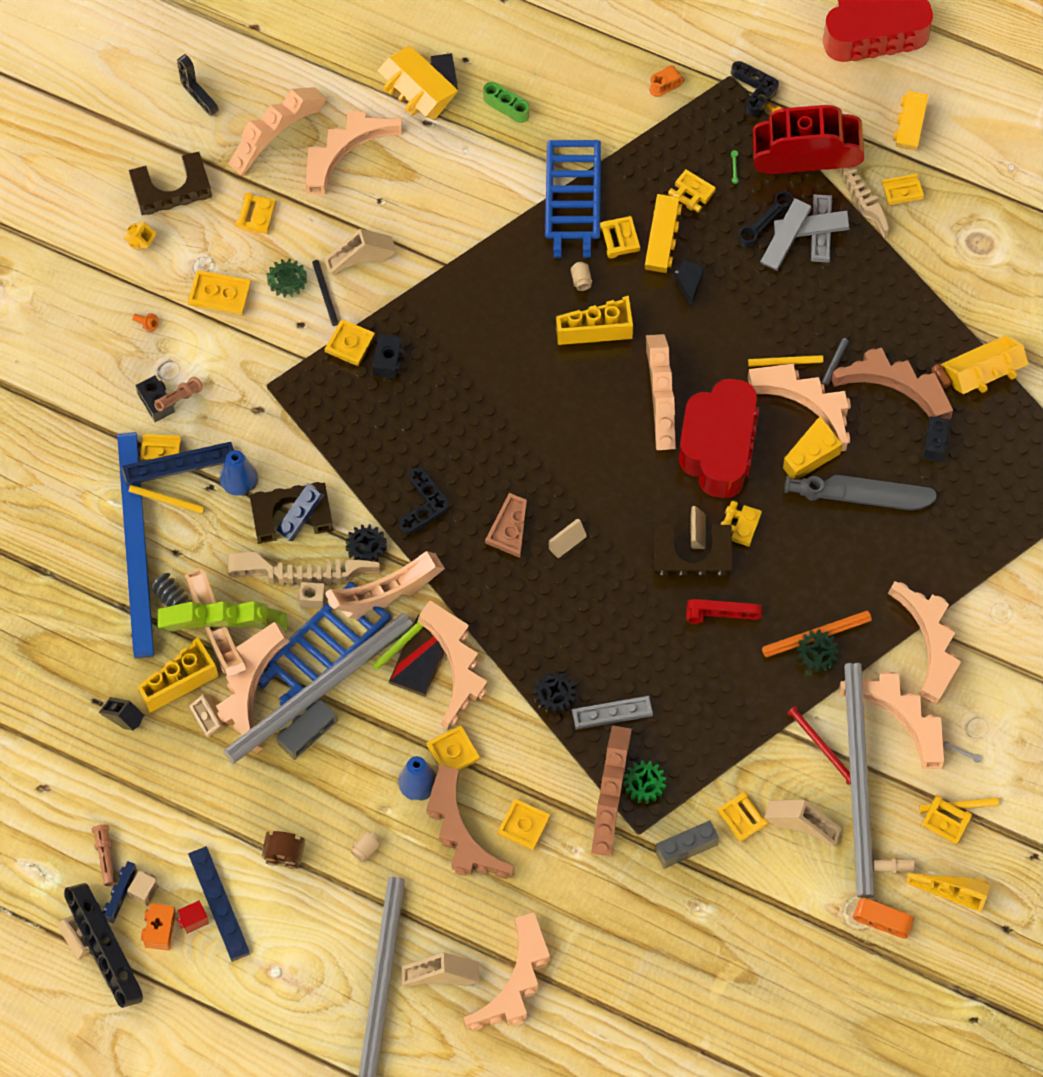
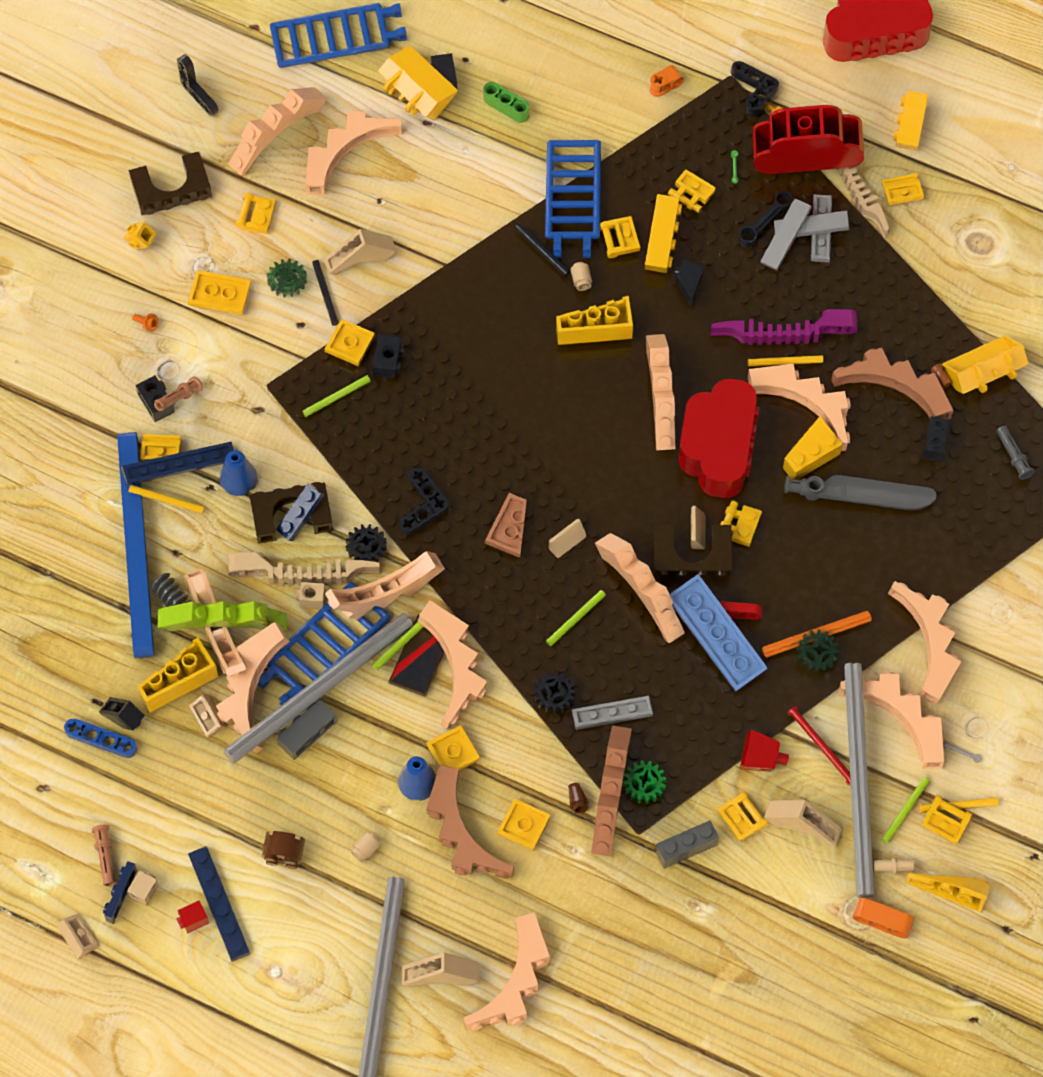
(99, 740): none -> blue beam
(103, 945): black beam -> none
(160, 937): orange brick -> none
(337, 395): none -> lime bar
(393, 11): none -> blue bar
(537, 245): none -> black bar
(575, 618): none -> lime bar
(577, 798): none -> reddish brown cone
(639, 576): none -> light nougat arch
(717, 633): none -> medium blue plate
(761, 753): none -> red torso
(832, 322): none -> magenta piece
(835, 361): dark grey bar -> none
(905, 810): none -> lime bar
(1018, 460): none -> dark grey pin

